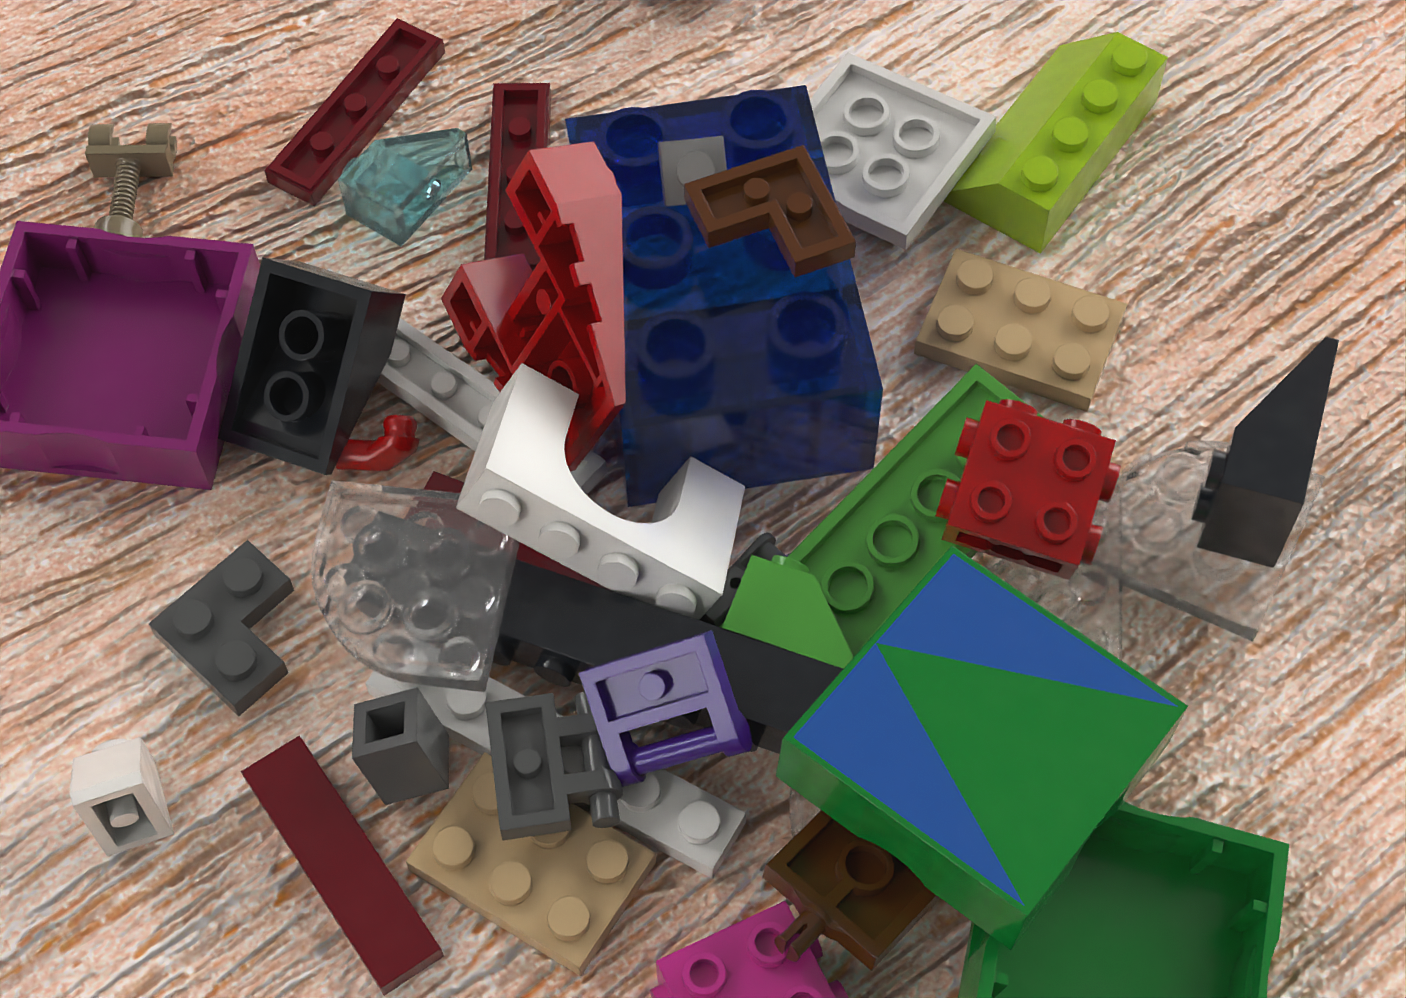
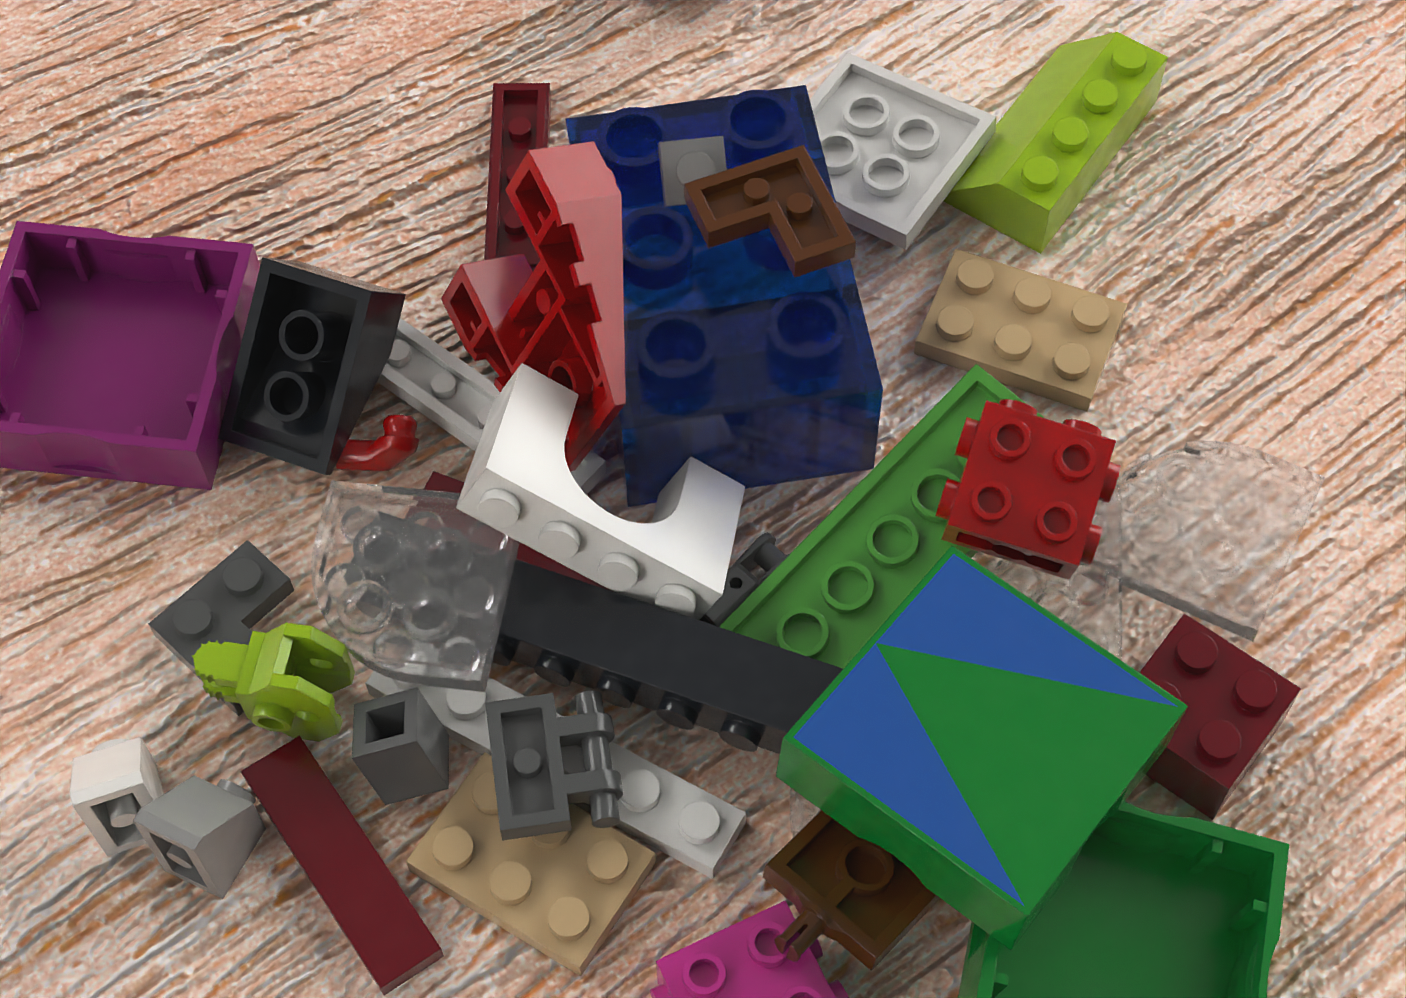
(127, 164): dark tan bar -> none
(202, 832): none -> light grey slope
(280, 678): none -> lime hinge
(355, 112): dark red tile -> none
(404, 180): clear light blue slope -> none
(657, 688): plate -> none
(787, 609): bright green slope -> none
(1229, 714): none -> dark red brick
(1264, 475): black slope -> none

